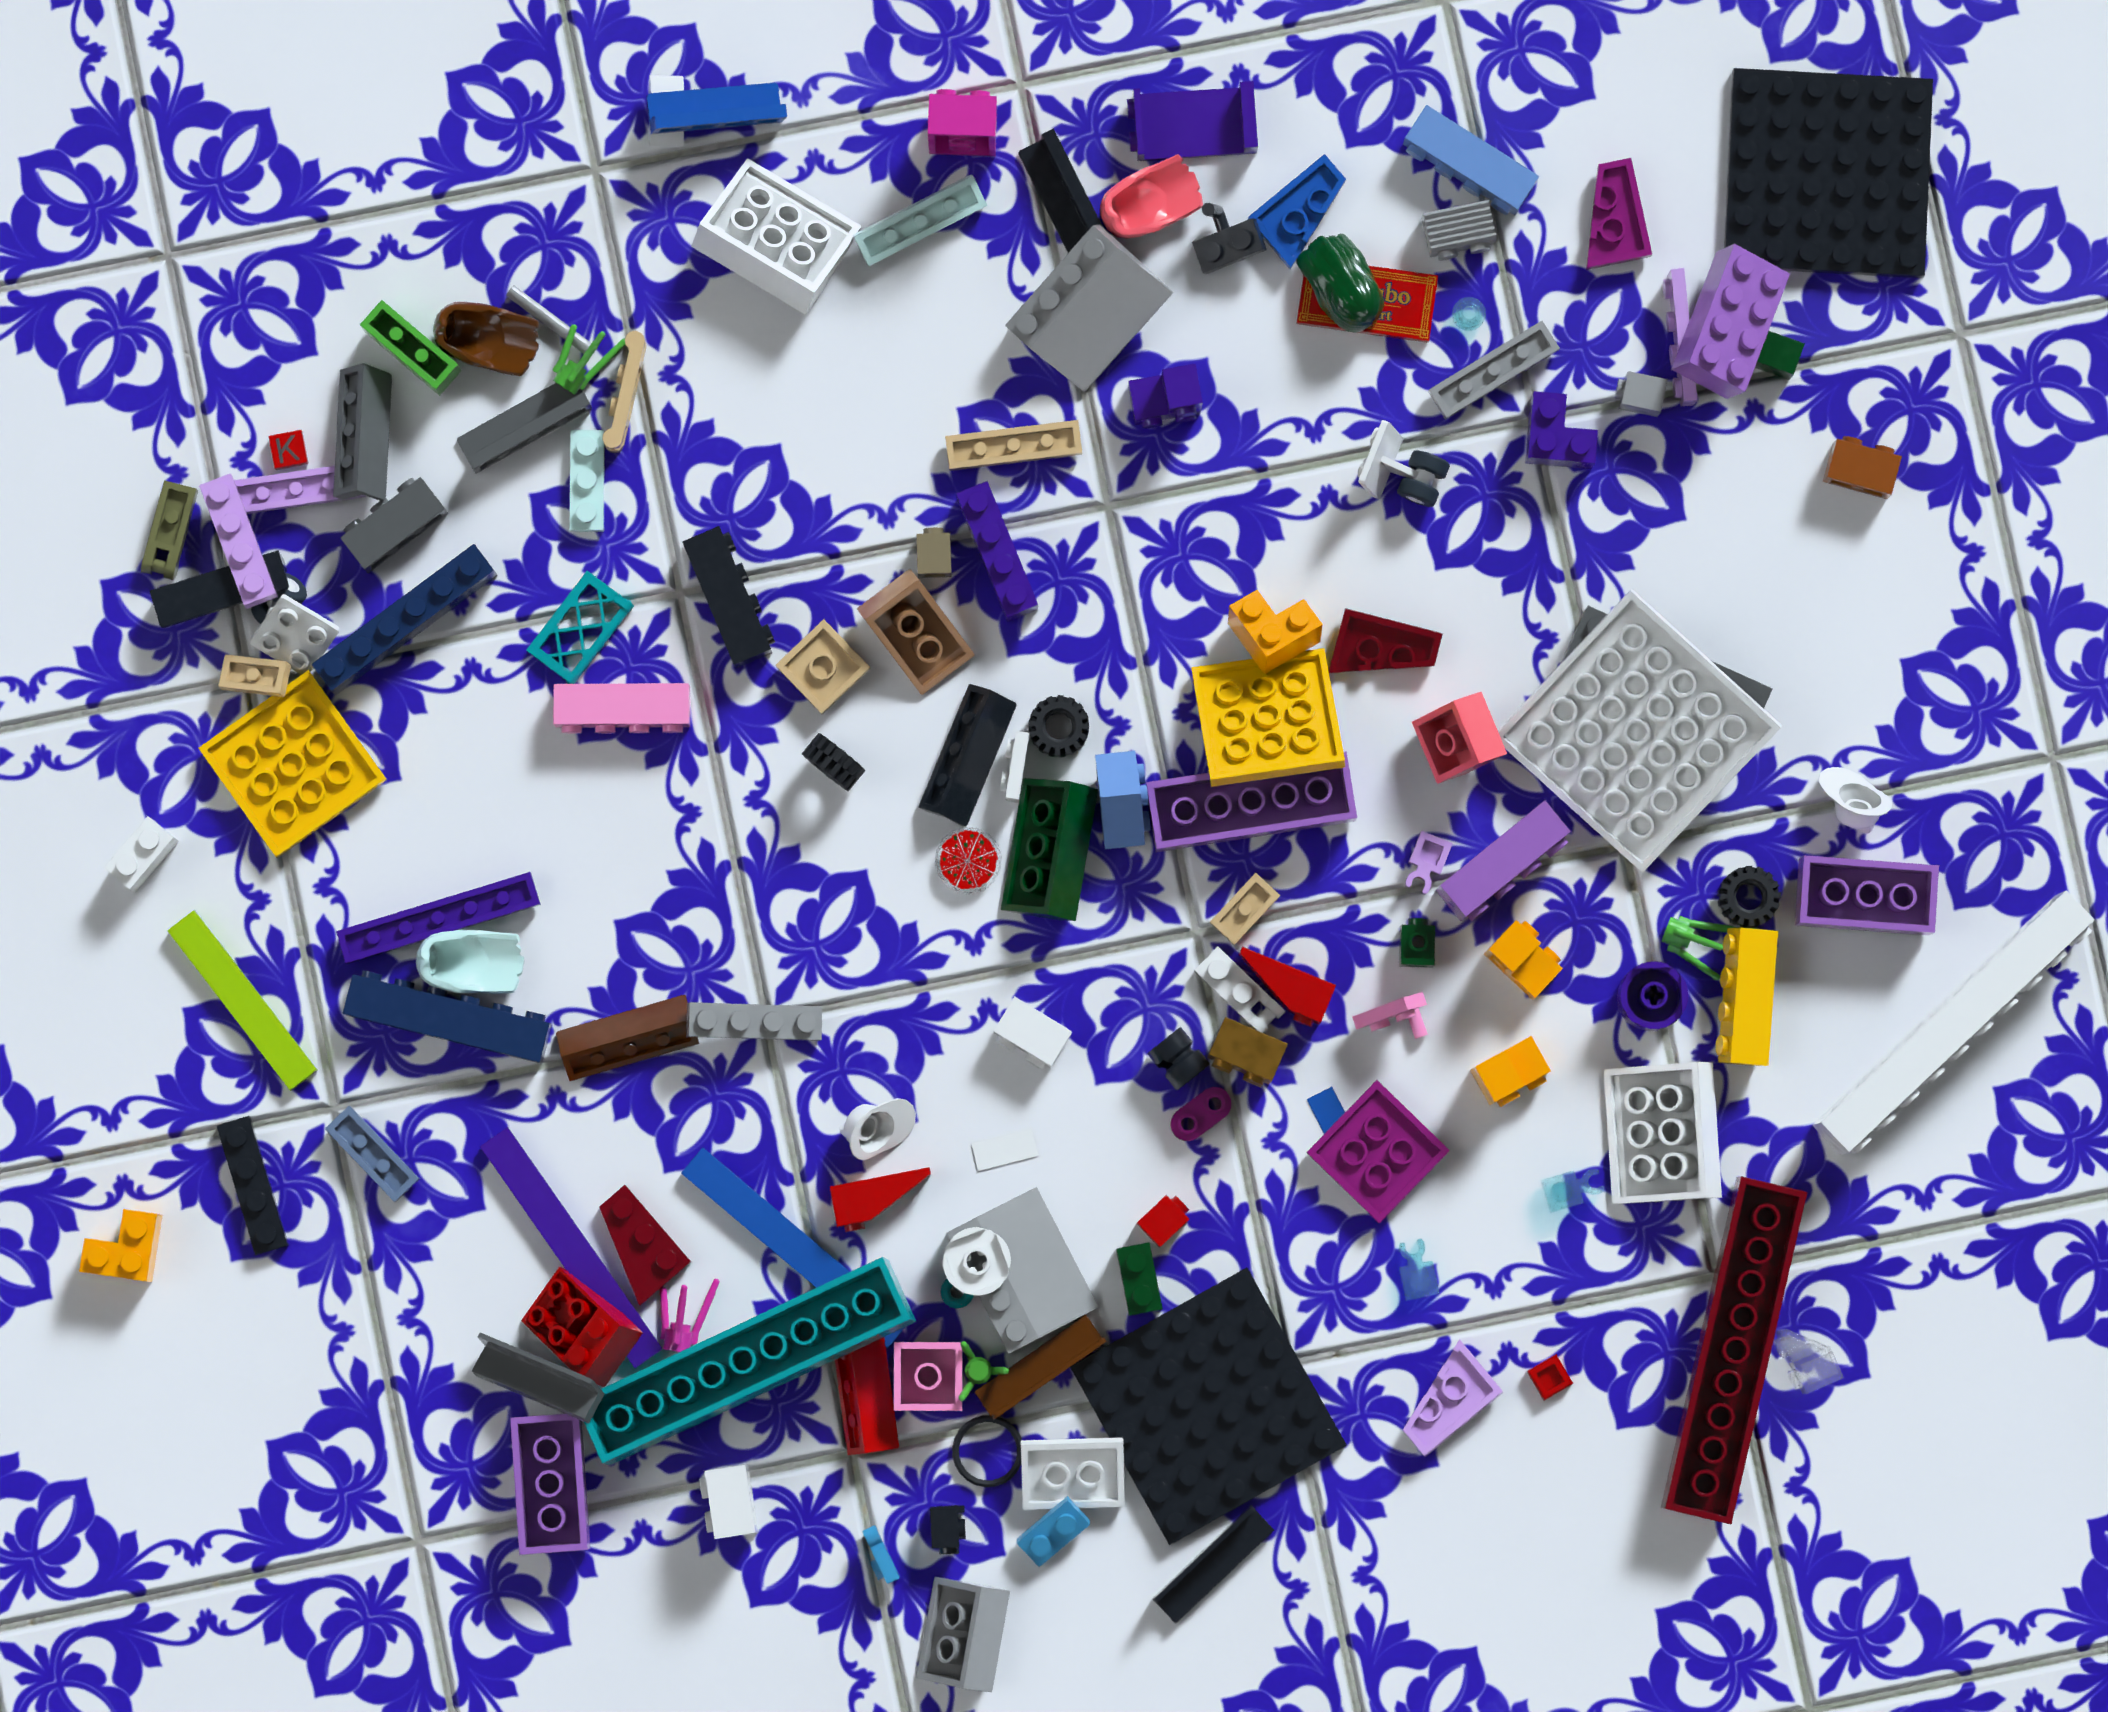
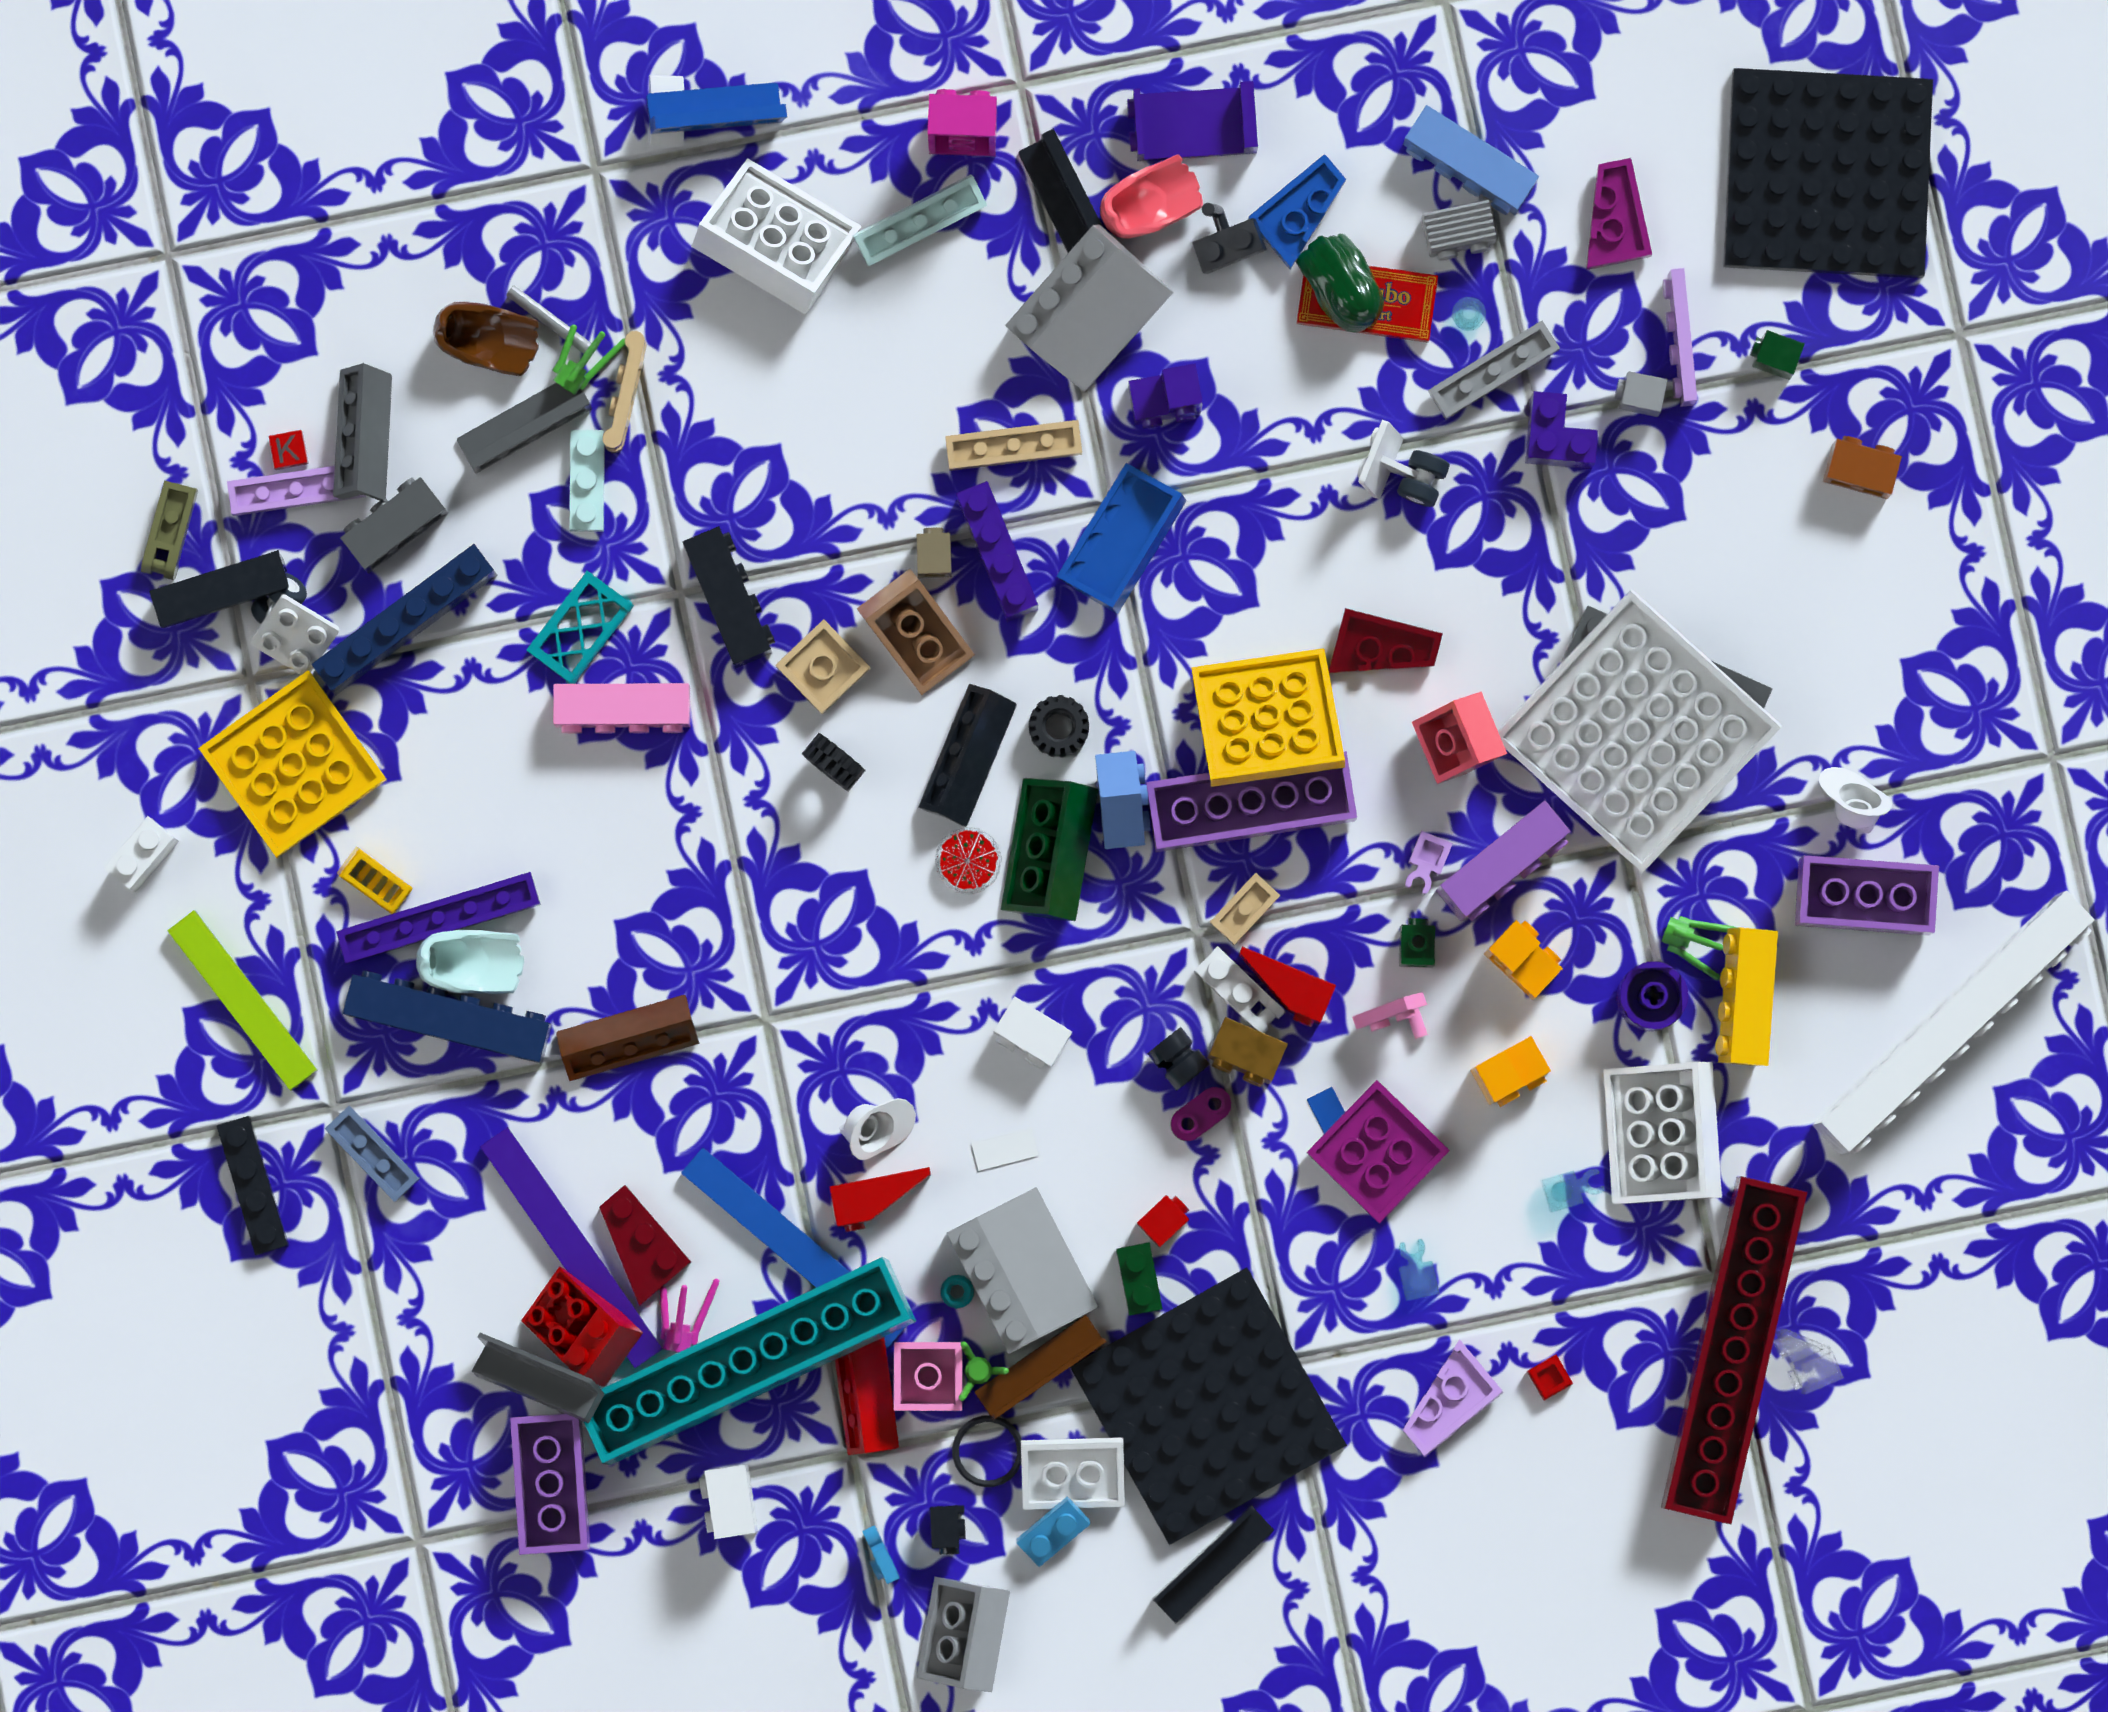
(132, 1255): light orange brick -> none
(238, 541): lavender plate -> none
(254, 675): tan plate -> none
(351, 862): none -> yellow slope
(410, 347): bright green brick -> none
(754, 1021): light grey plate -> none
(994, 1269): white plate -> none
(1012, 780): white plate -> none
(1122, 538): none -> blue slope
(1273, 637): light orange brick -> none
(1730, 321): medium lavender brick -> none
(1763, 882): black tyre -> none

